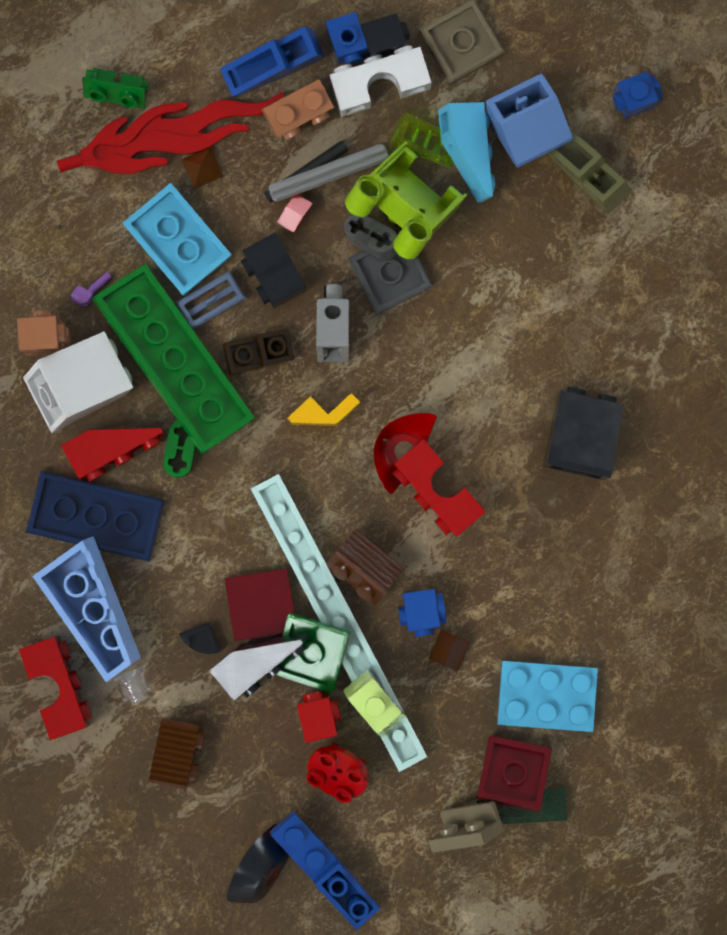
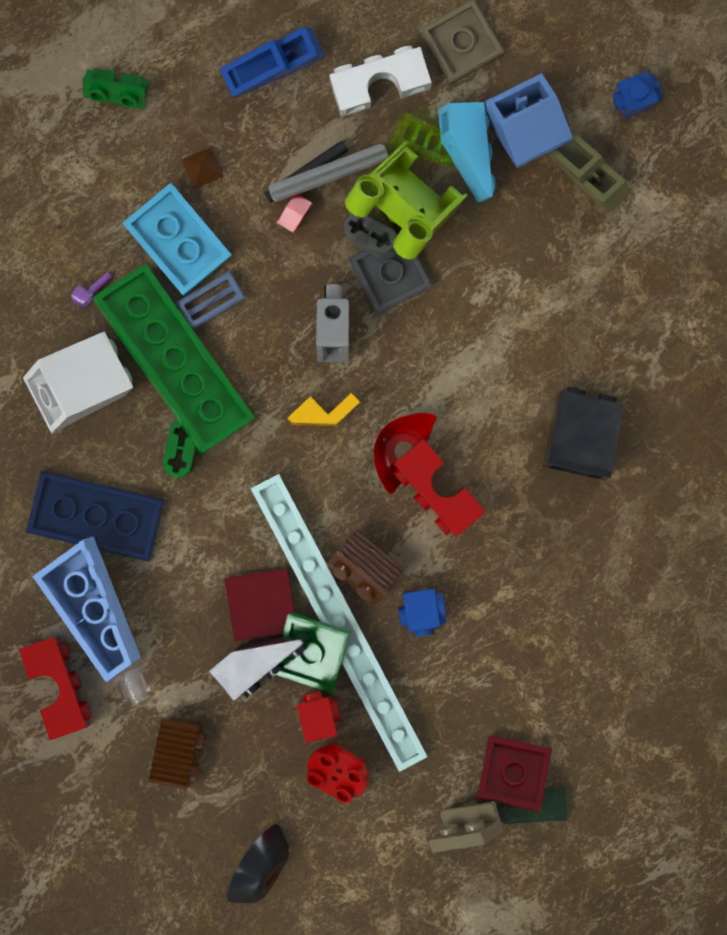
(42, 334): nougat brick -> none
(101, 448): red slope -> none
(151, 133): red piece -> none
(201, 639): black tile -> none
(258, 351): dark brown slope -> none
(274, 271): black brick -> none
(298, 108): nougat brick -> none
(325, 869): blue slope -> none
(347, 39): blue brick -> none
(374, 703): yellowish green torso -> none
(385, 35): black brick -> none
(449, 650): reddish brown slope -> none
(547, 696): medium azure plate -> none

